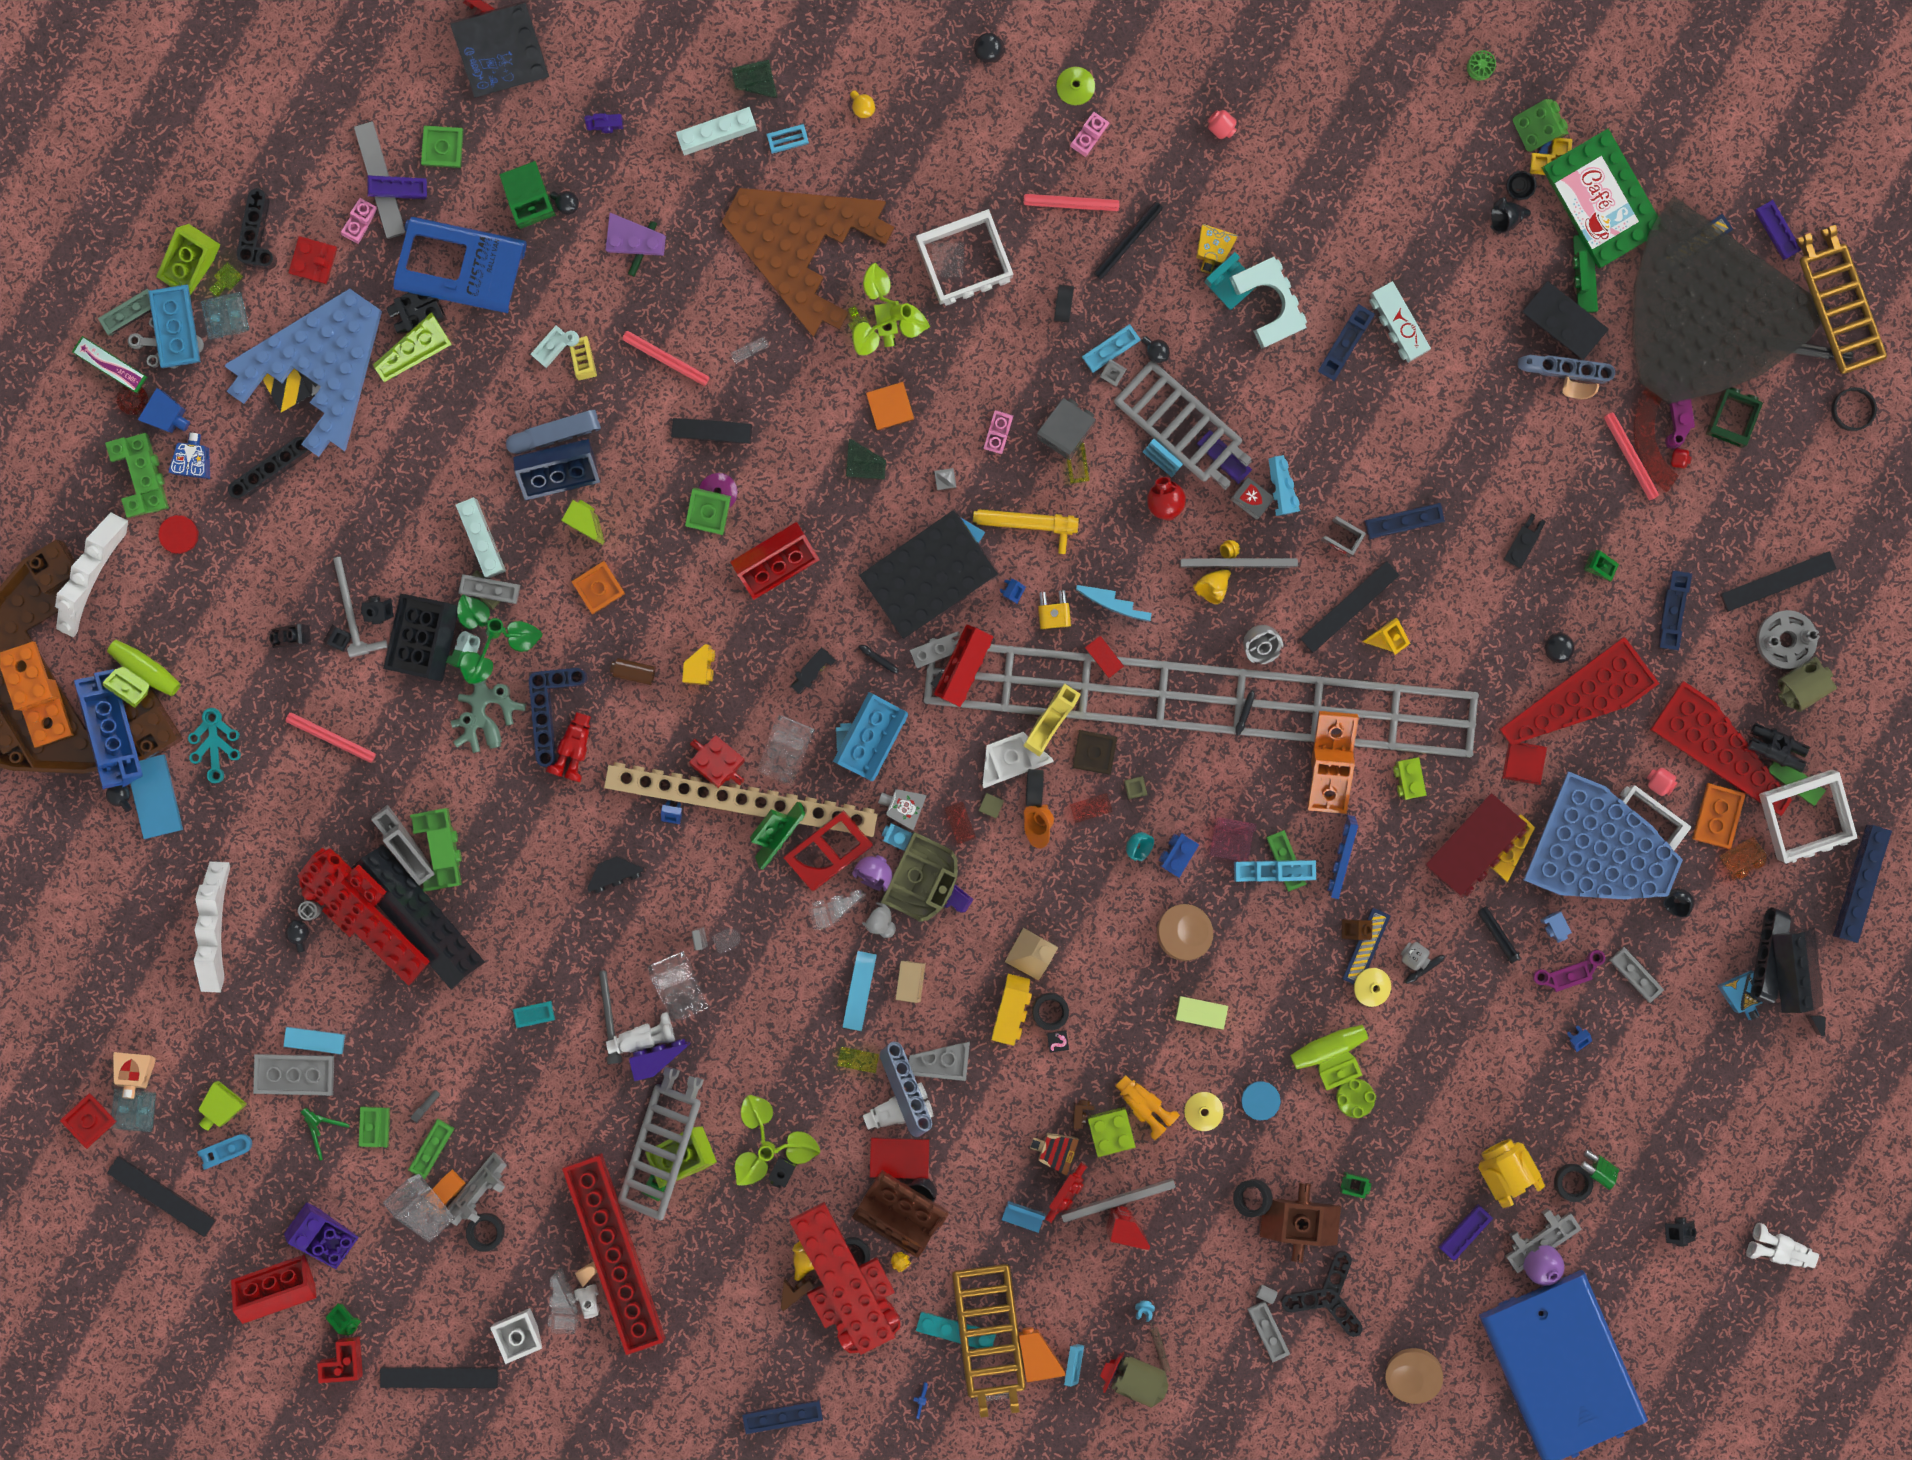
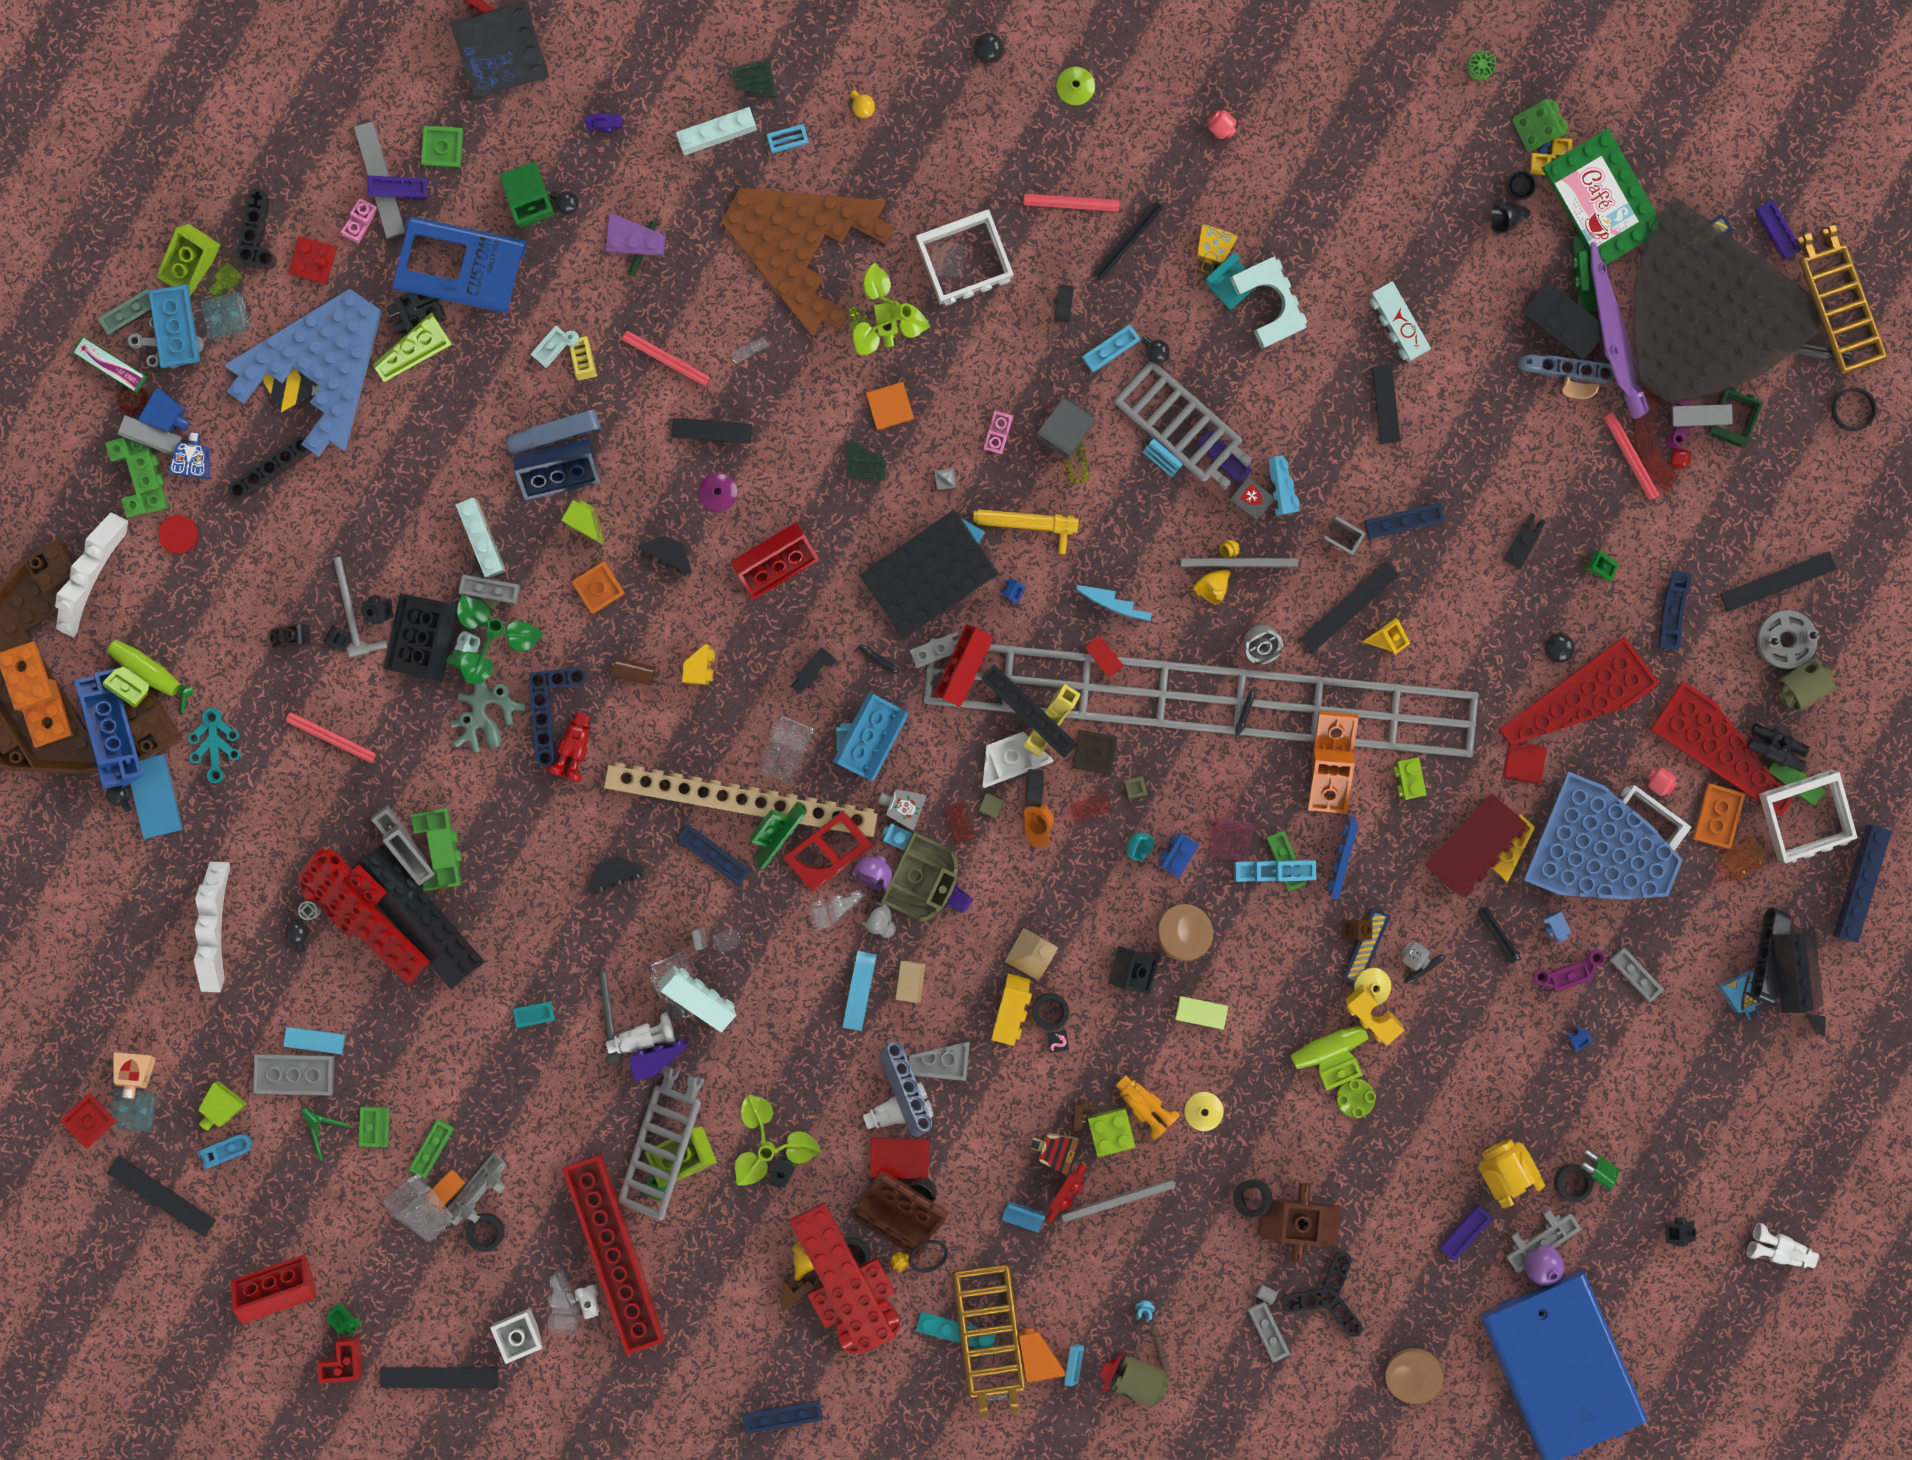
(148, 435): none -> light grey tile
(184, 692): none -> green hand
(320, 1236): dark purple slope -> none
(420, 1112): dark grey bar -> none
(586, 1273): light nougat helmet -> none
(669, 553): none -> black slope
(671, 814): blue tile -> none
(697, 998): none -> light aqua brick
(708, 511): bright green tile -> none
(713, 854): none -> dark blue tile
(717, 761): red plate -> none
(858, 1059): clear neon green tile -> none
(921, 1400): blue piece -> none
(925, 1243): none -> black tyre
(1029, 711): none -> black tile
(1055, 614): yellow piece -> none
(1089, 134): bright pink slope -> none
(1113, 372): light grey tile -> none
(1124, 1229): red slope -> none
(1133, 970): none -> black slope
(1166, 499): red brick -> none
(1260, 1100): dark azure tile -> none
(1346, 342): dark blue slope -> none
(1364, 1188): green window -> none
(1385, 1027): none -> yellow arch
(1386, 404): none -> black tile
(1616, 337): none -> medium lavender wing
(1680, 909): black hair -> none
(1701, 415): none -> light grey tile

